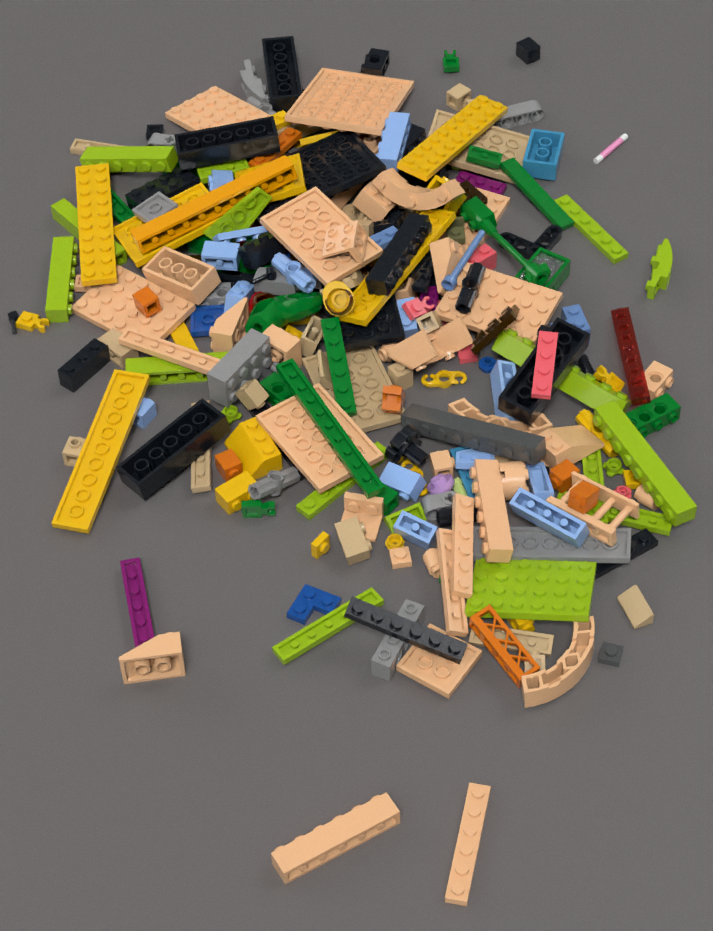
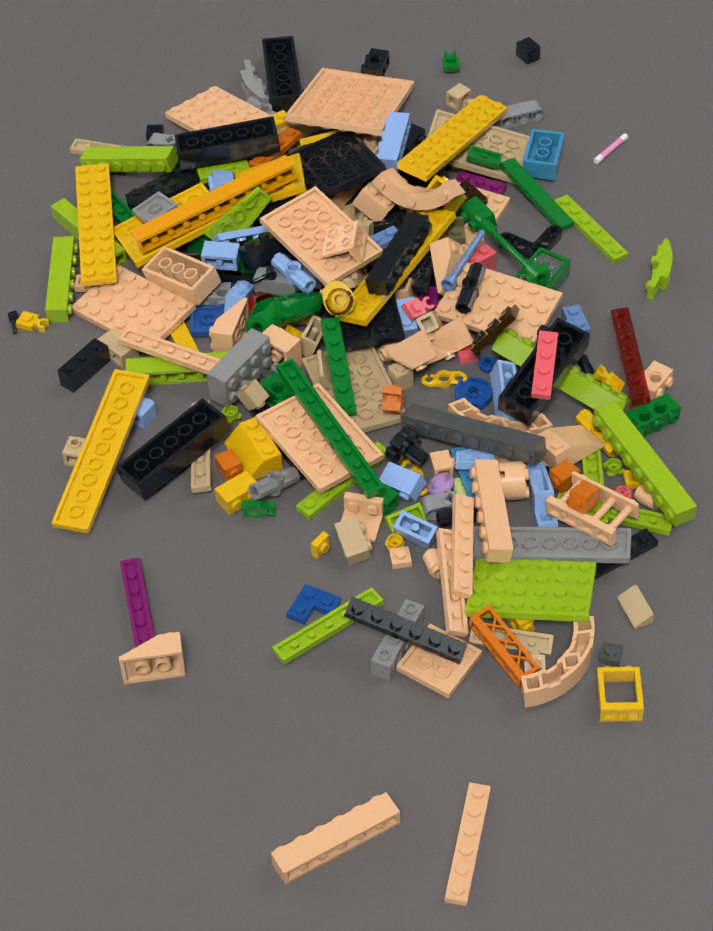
(146, 302): orange brick -> none
(474, 384): none -> blue plate
(549, 517): light blue brick -> none
(619, 710): none -> yellow window

